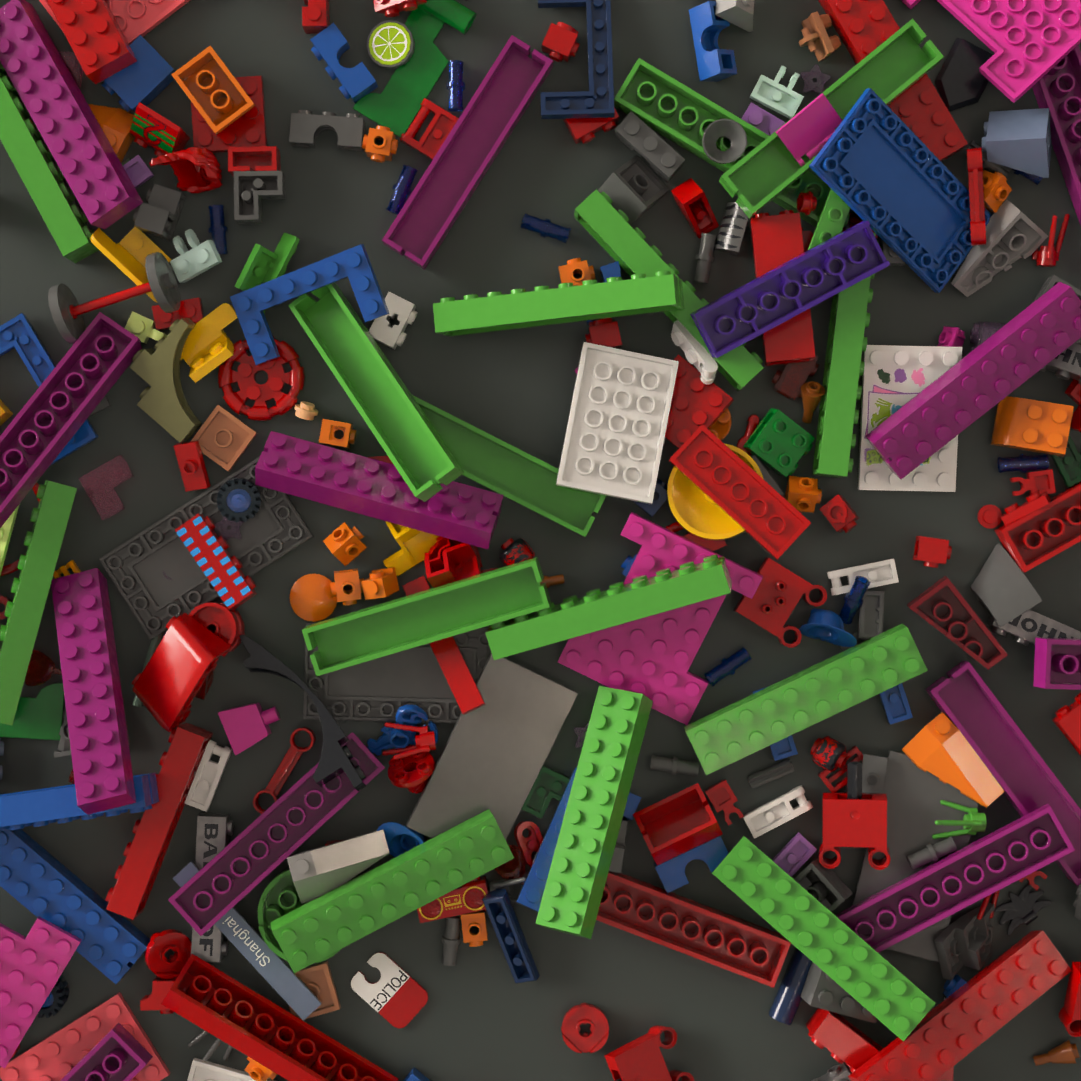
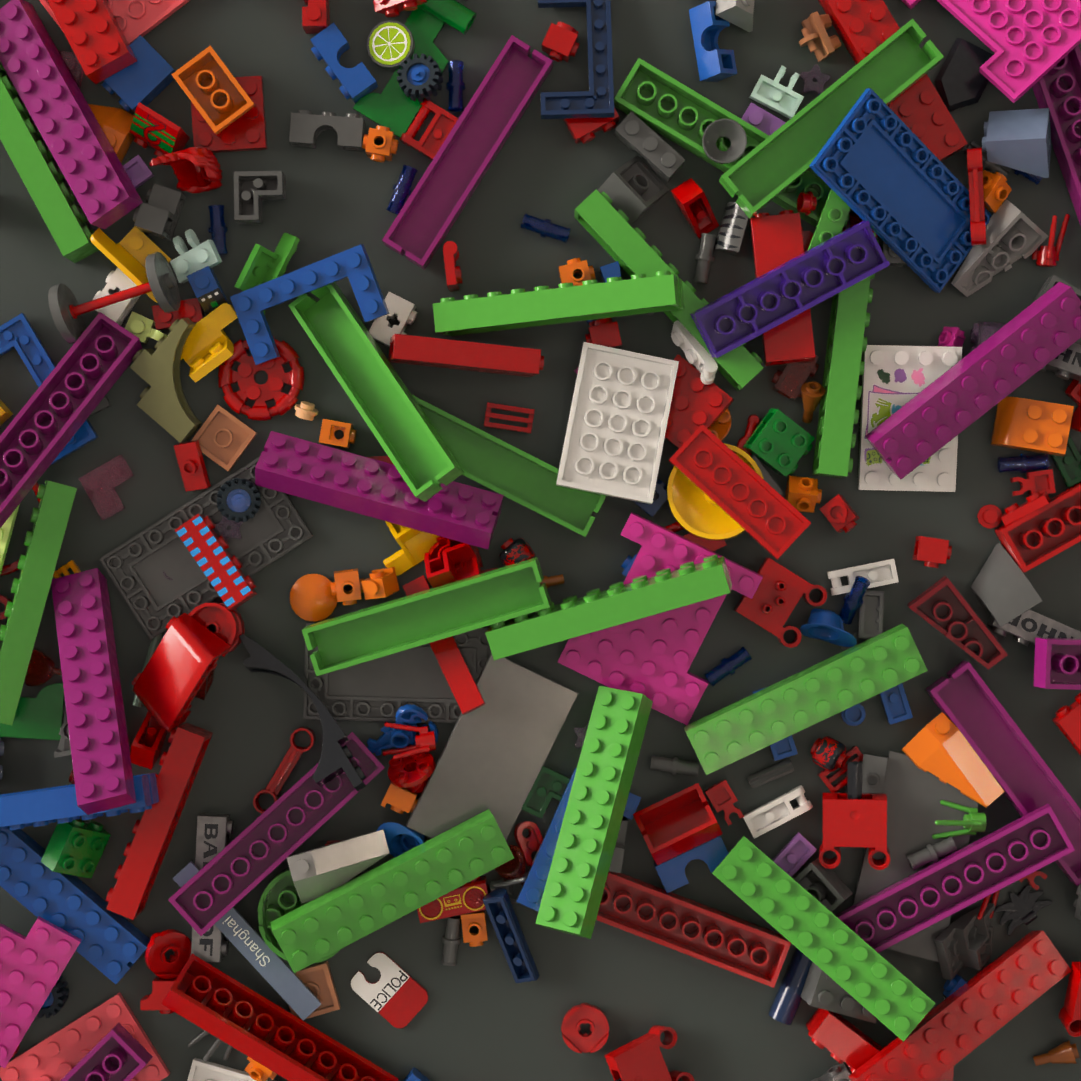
(76, 848): none -> green brick
(117, 282): none -> white brick
(148, 743): none -> red slope
(207, 289): none -> blue slope
(208, 776): white plate -> none
(247, 725): dark pink torso -> none
(253, 159): red piece -> none
(345, 543): orange brick -> none
(400, 799): none -> orange brick
(420, 77): none -> black wheel
(453, 272): none -> red plate
(465, 355): none -> red brick
(488, 415): none -> red tile
(809, 129): dark pink piece -> none
(854, 715): none -> blue plate

